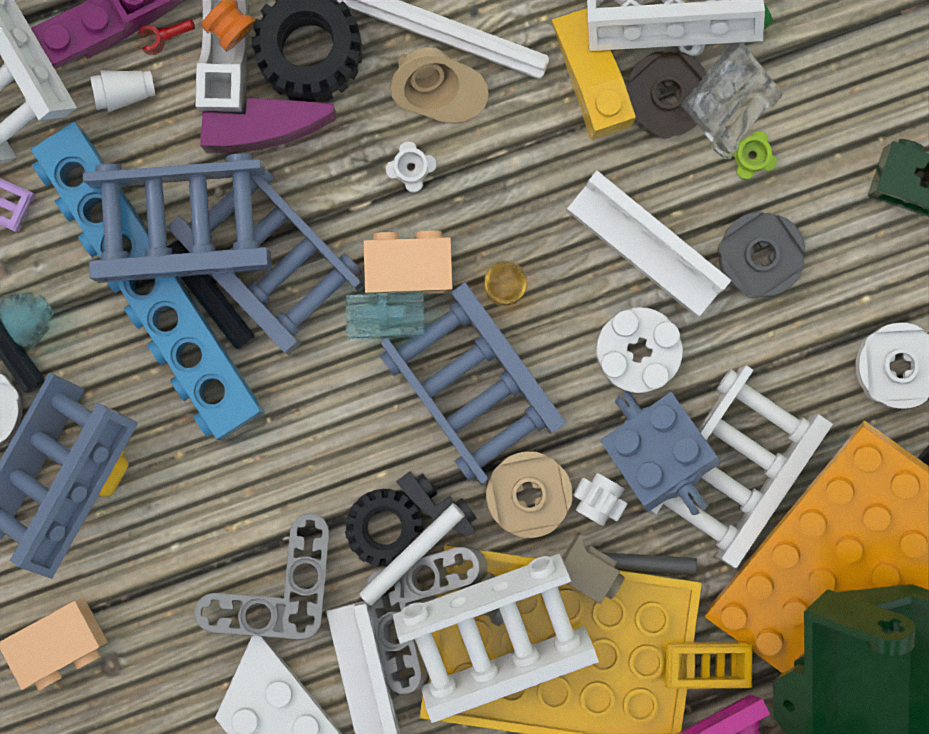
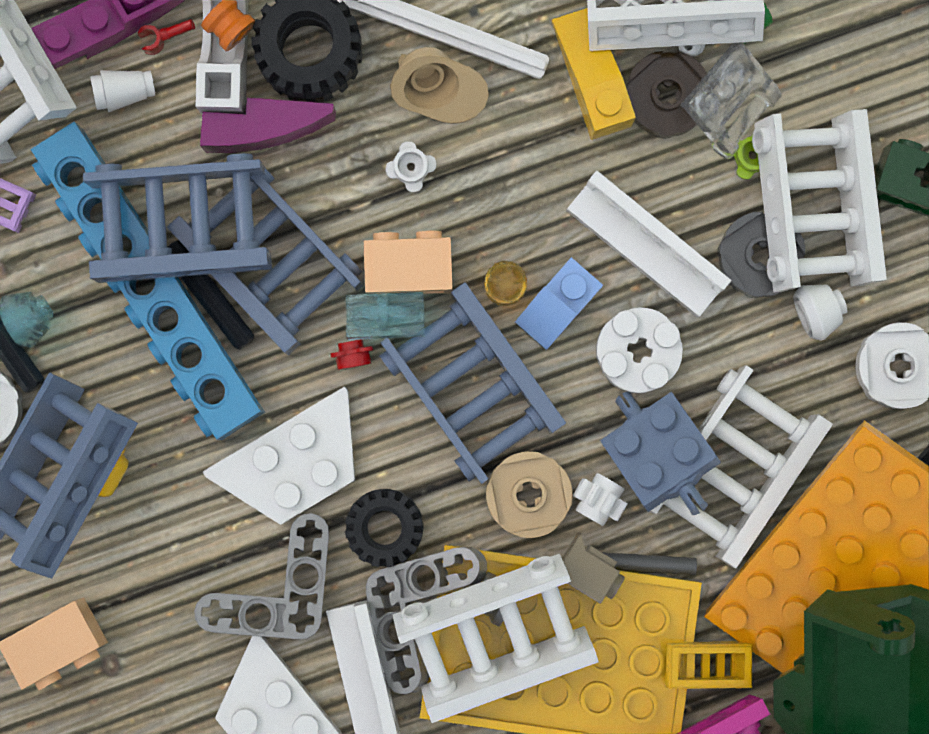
(293, 462): none -> white wing
(352, 354): none -> red plate
(412, 554): white bar -> none
(421, 492): black slope -> none
(558, 303): none -> light blue slope
(819, 309): none -> white cone
(858, 197): none -> white fence

